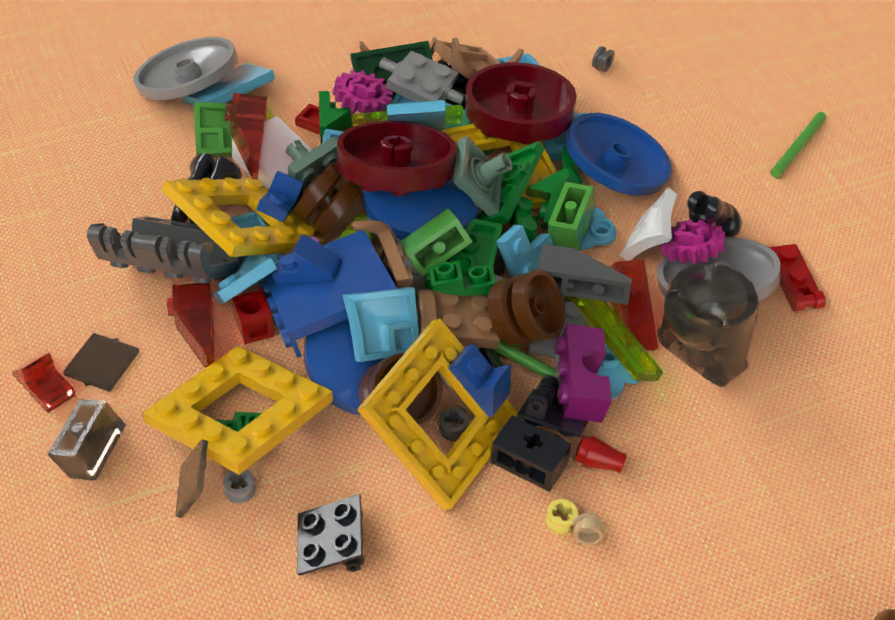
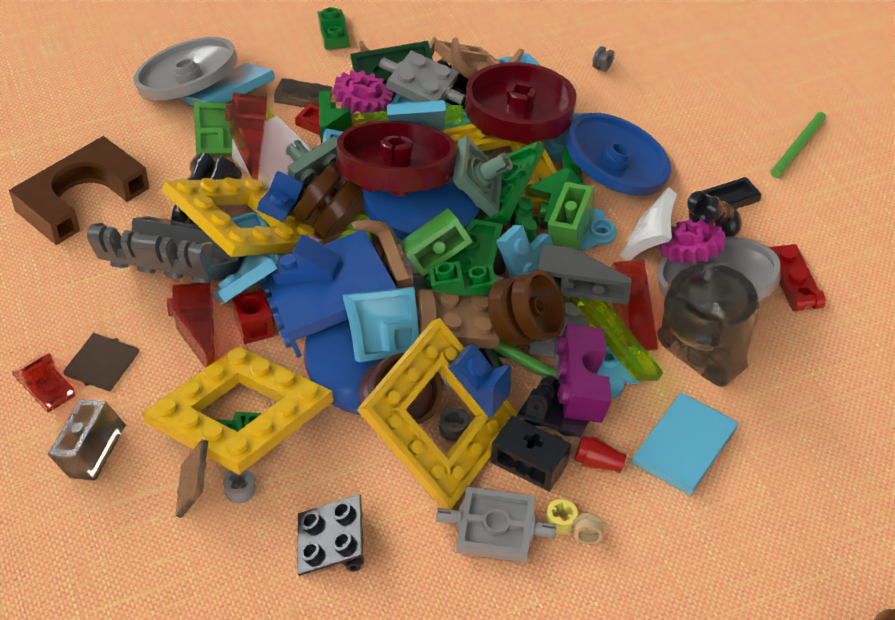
(98, 163): none -> reddish brown arch
(299, 92): none -> clear smoke plate
(333, 28): none -> green slope
(496, 524): none -> light grey plate
(685, 443): none -> medium azure tile
(737, 192): none -> black tile

